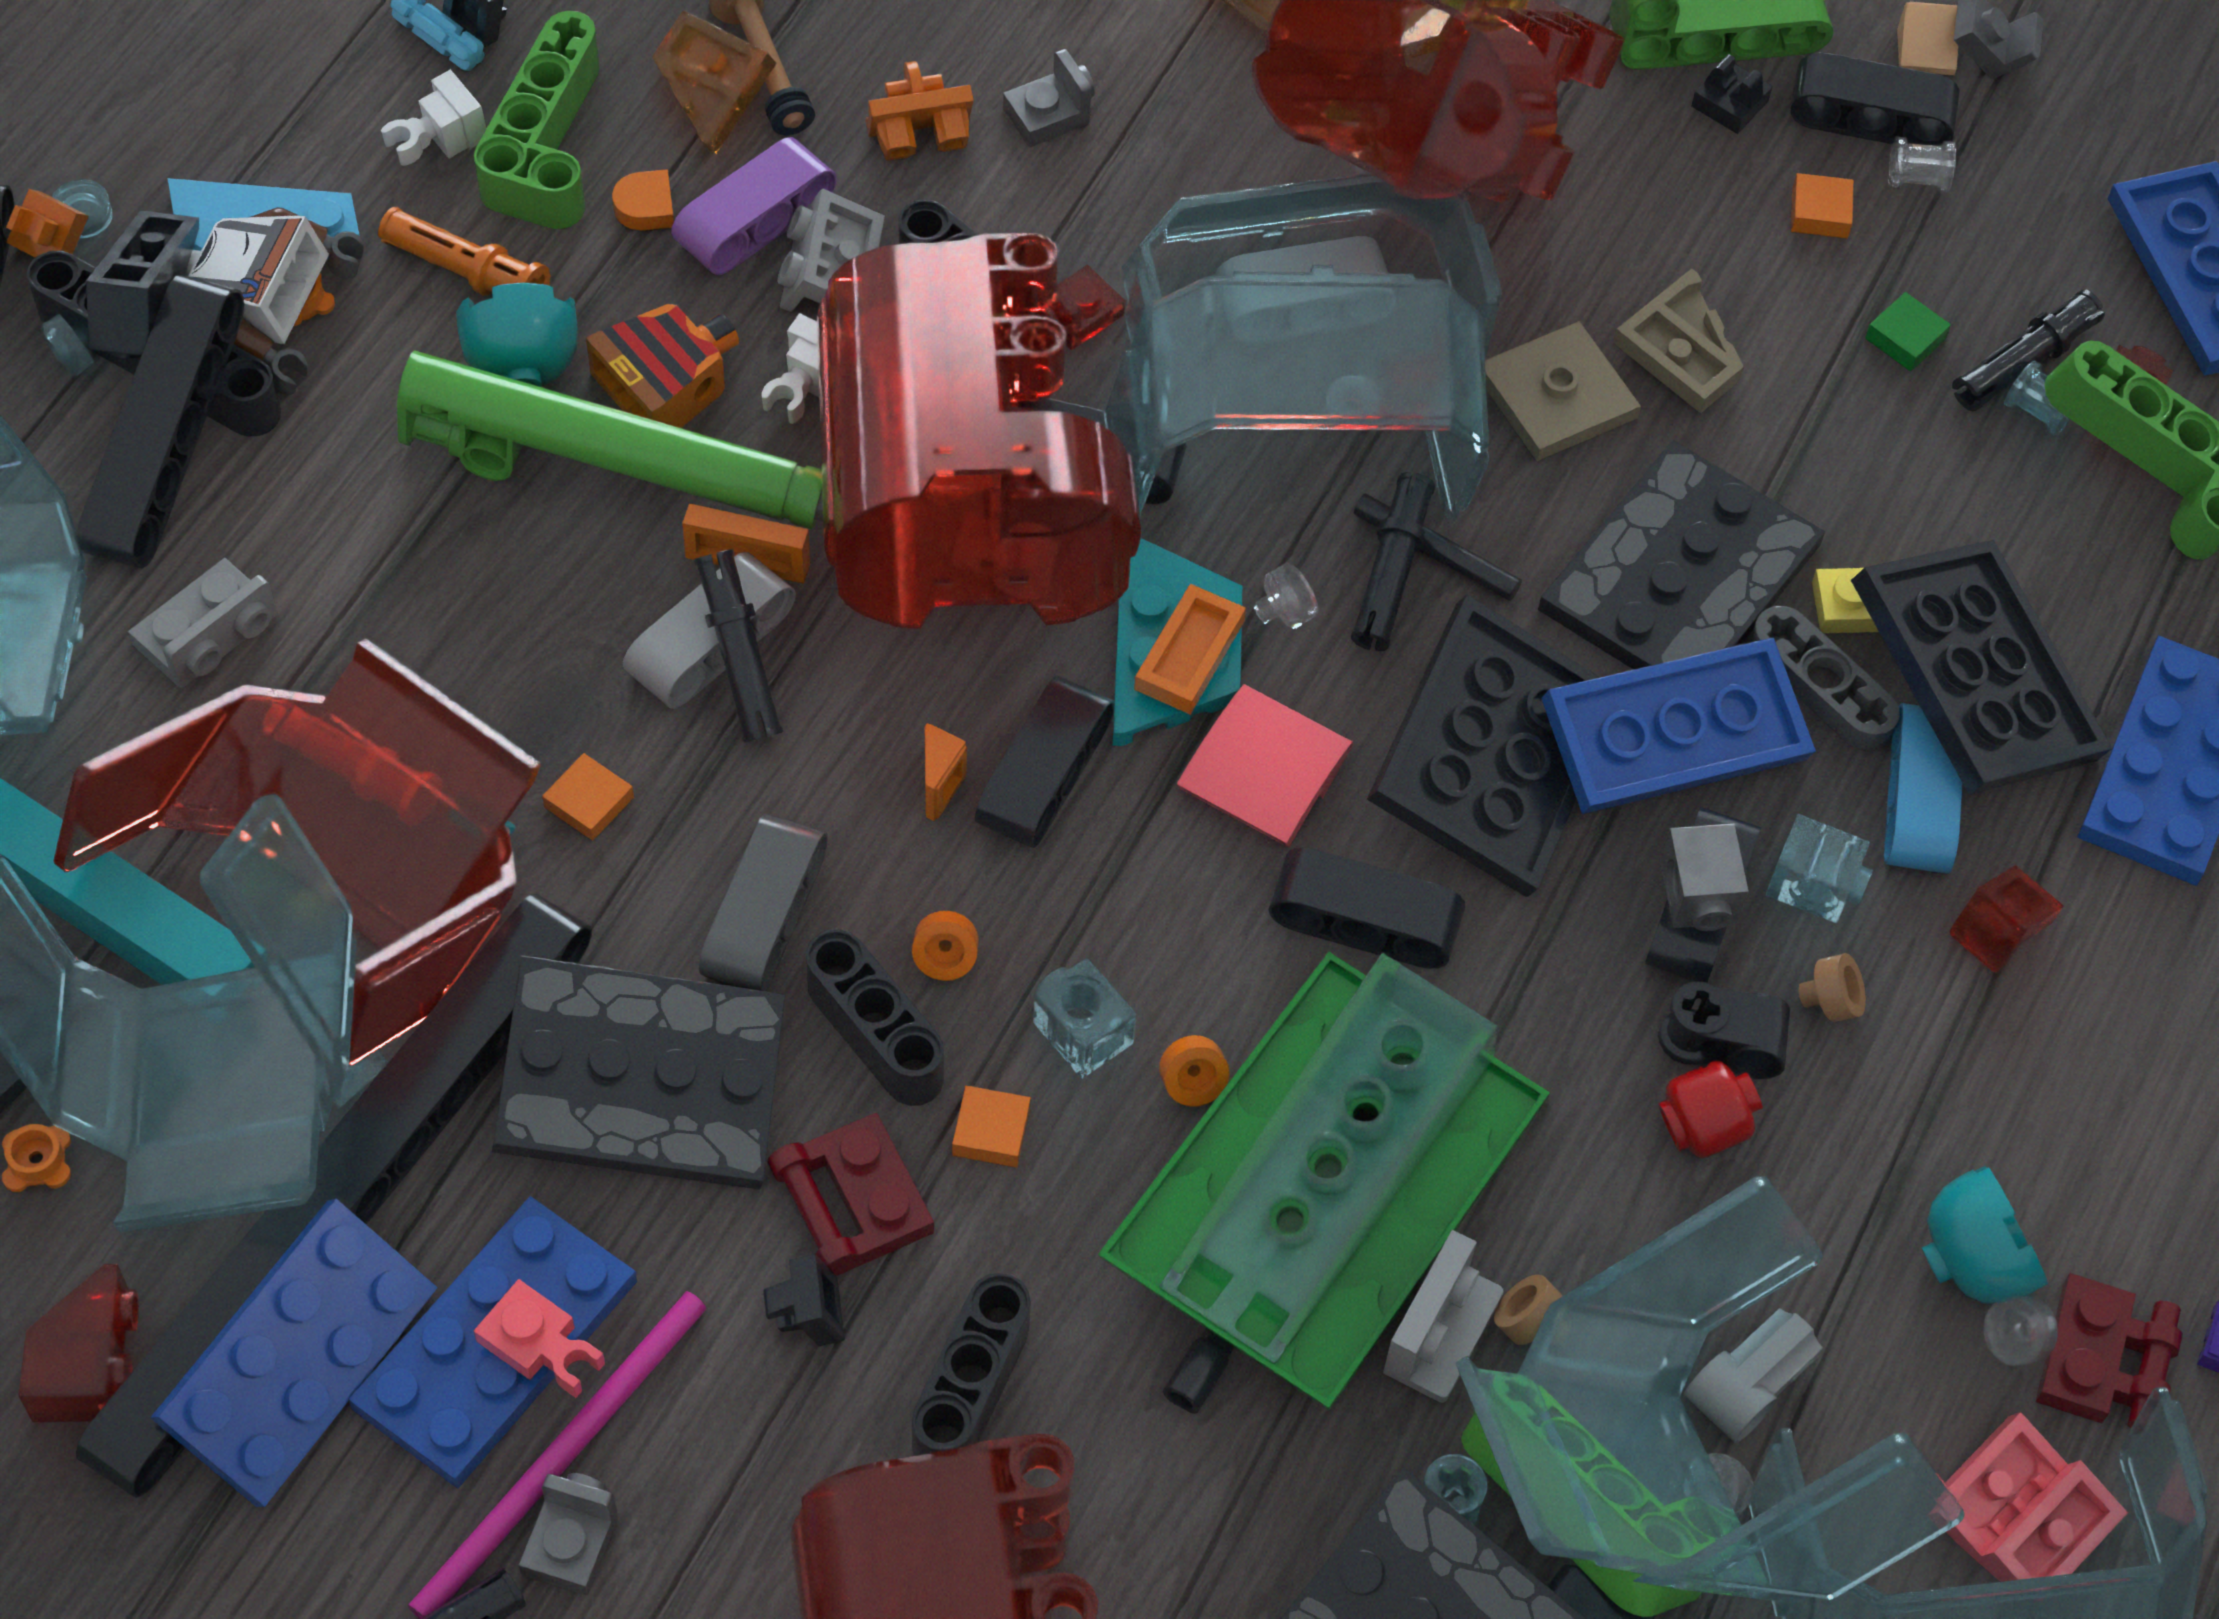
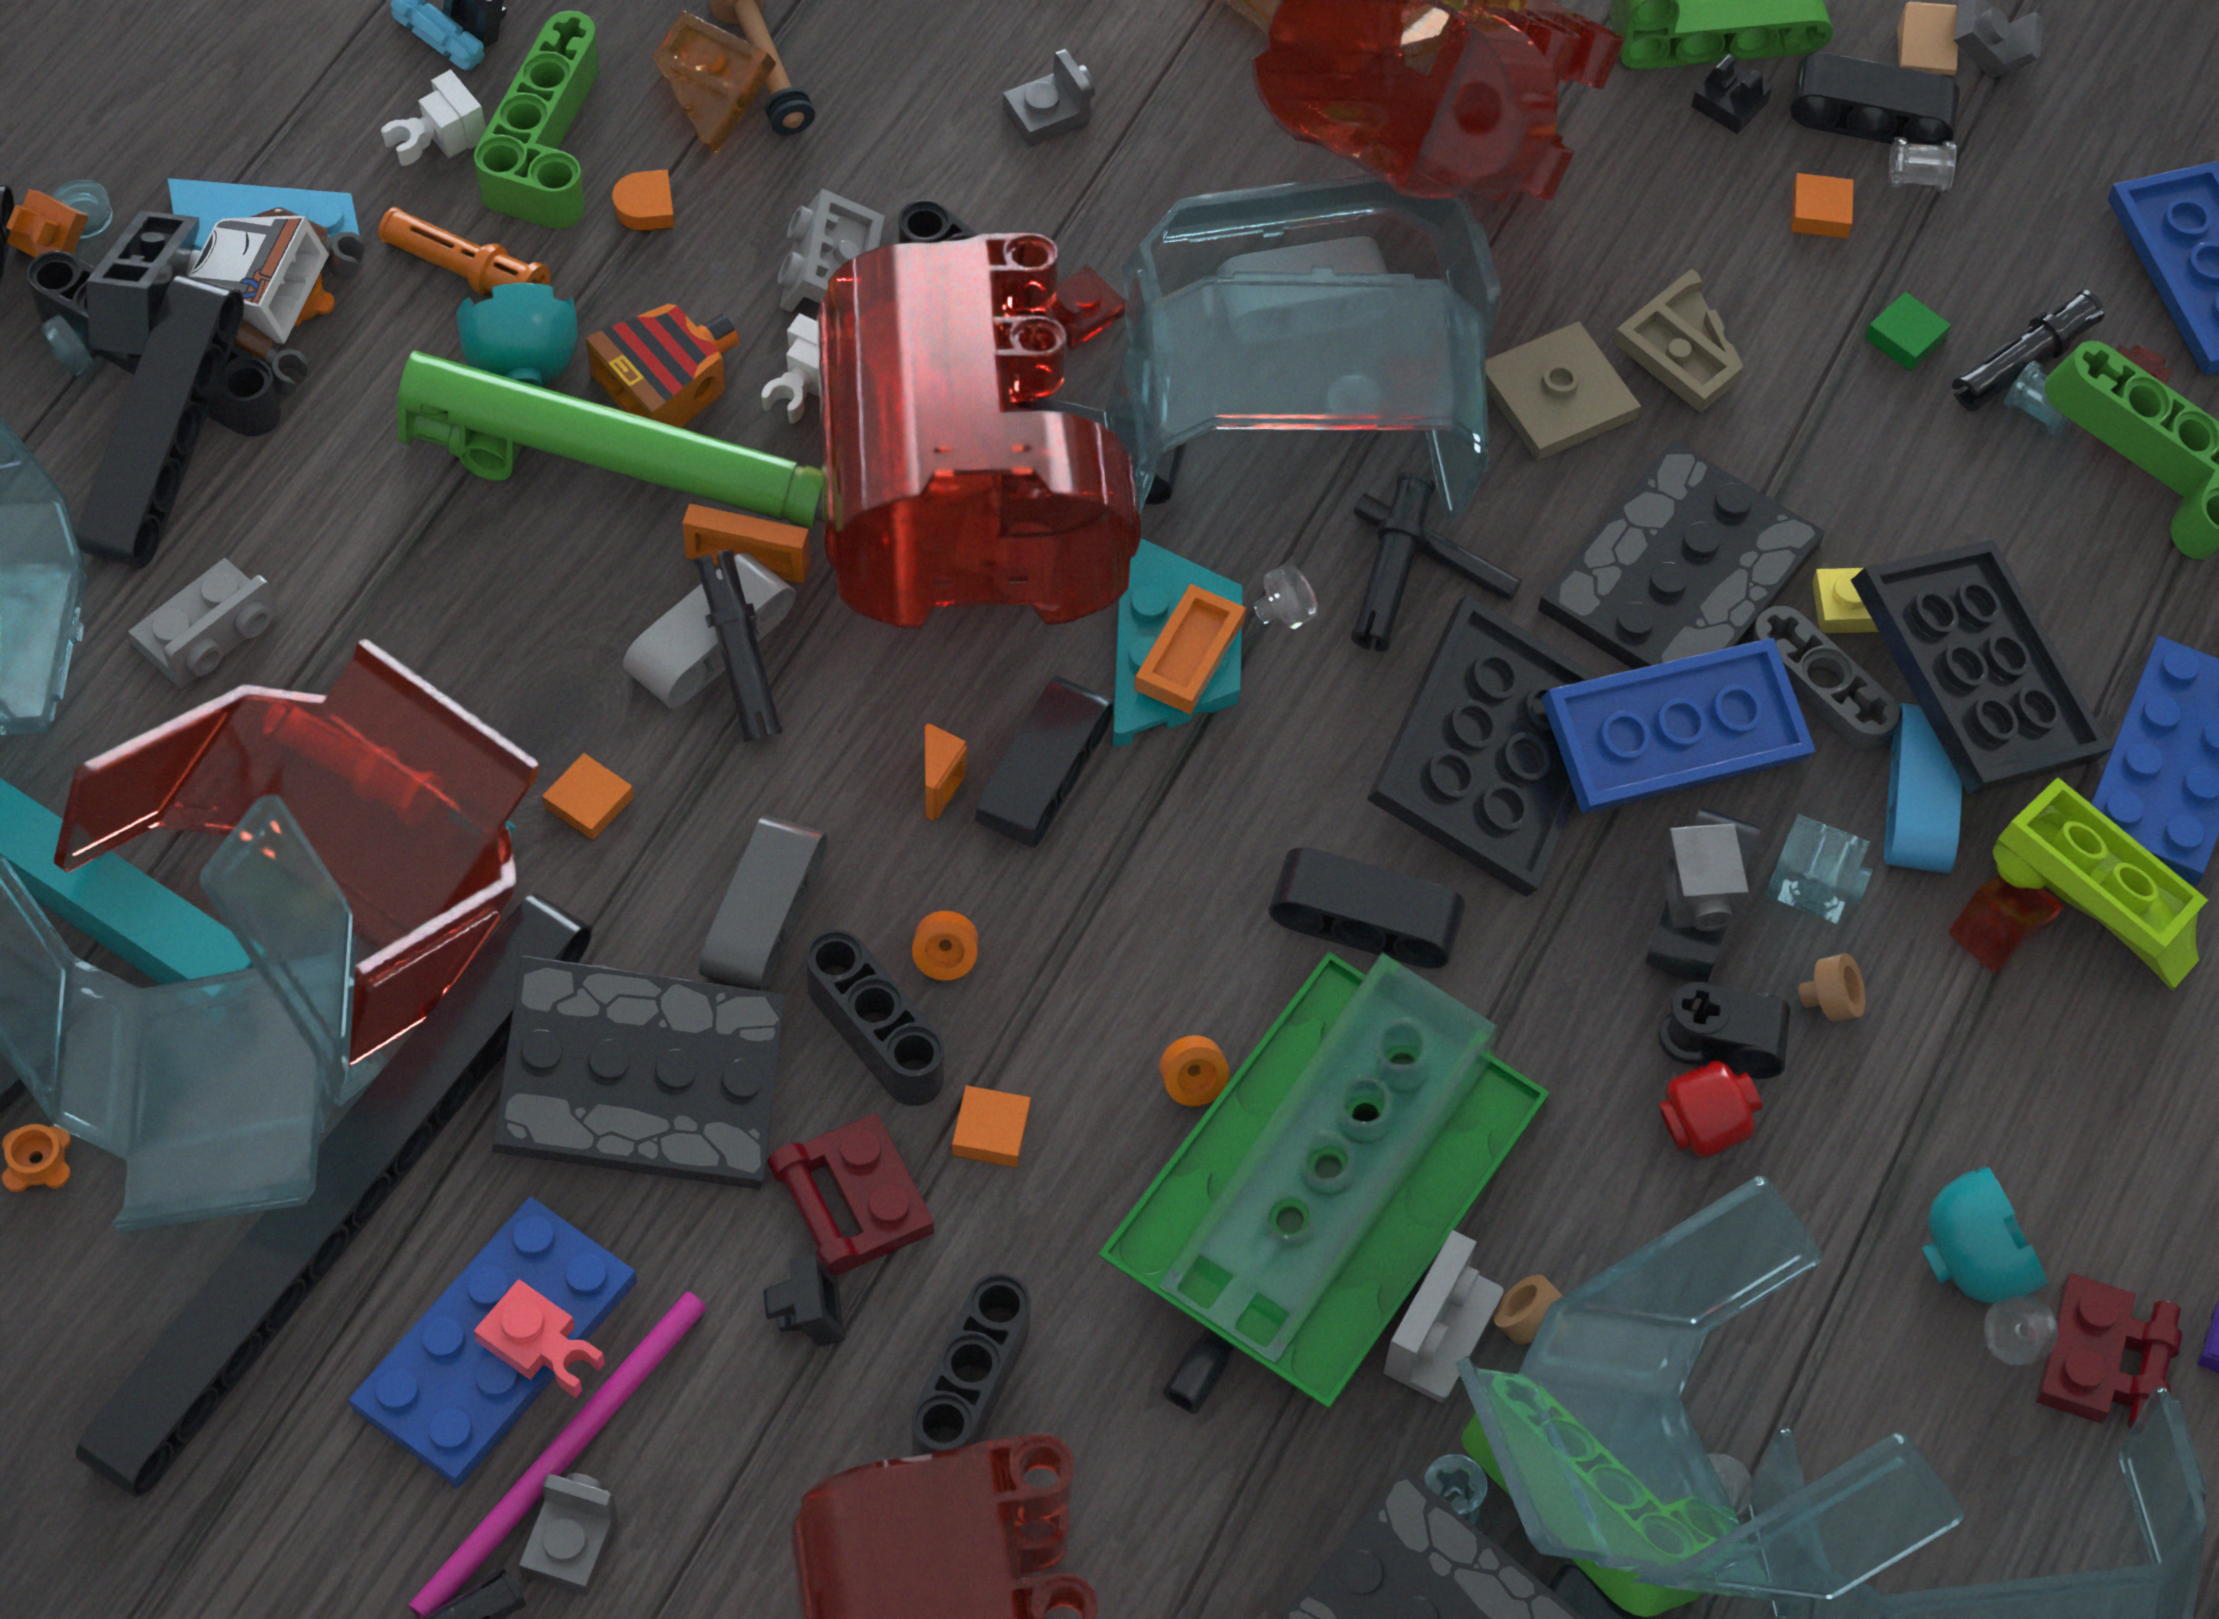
(77, 1350): clear red slope -> none
(294, 1353): blue plate -> none
(751, 205): medium lavender beam -> none
(917, 105): orange hips -> none
(1087, 1041): clear light blue brick -> none
(1265, 765): coral slope -> none
(1744, 1385): light grey piece -> none
(2028, 1506): coral slope -> none
(2104, 874): none -> lime slope

